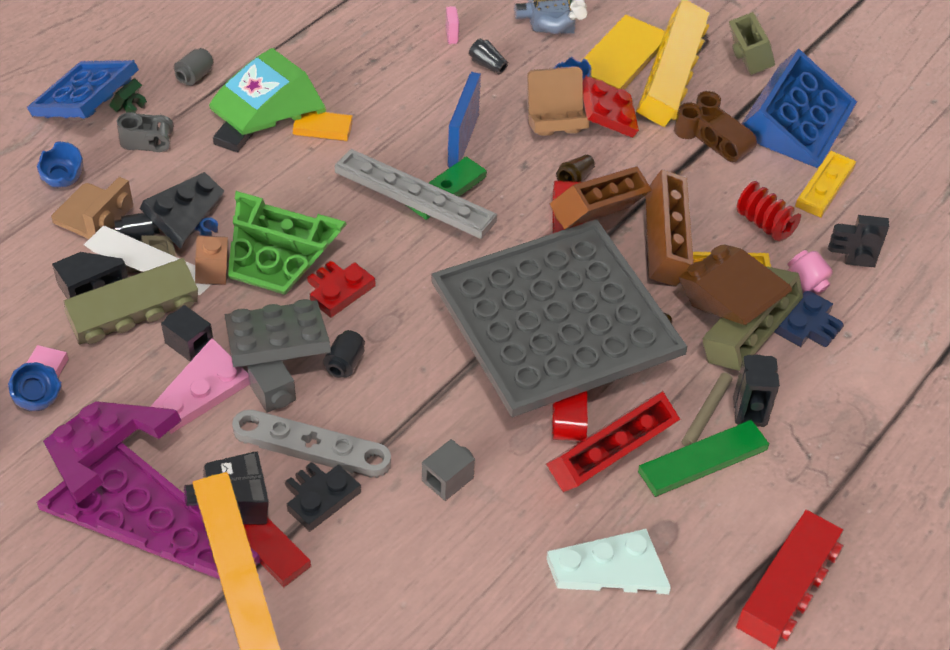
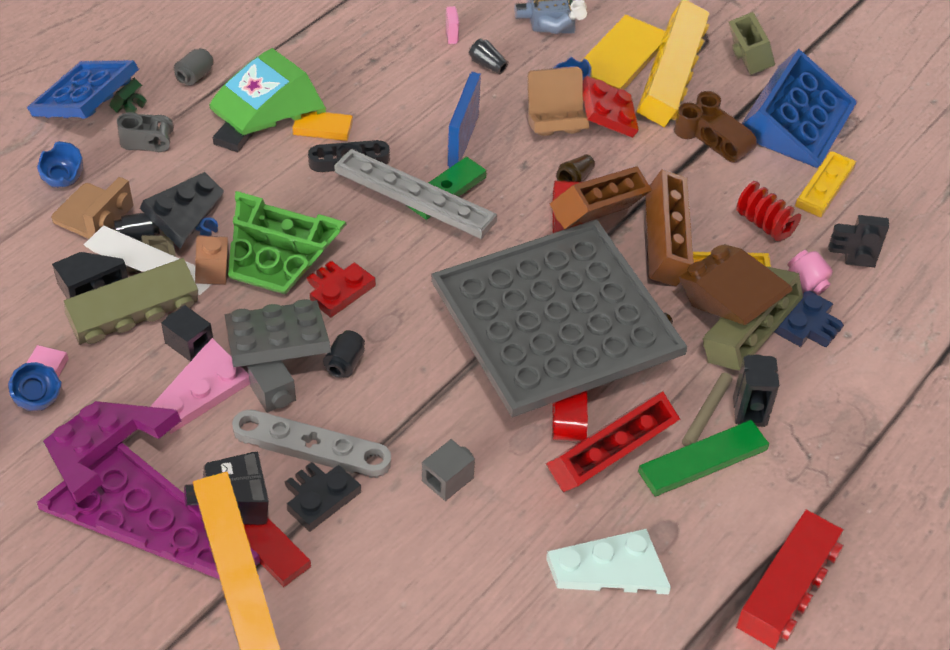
(327, 152): none -> black beam

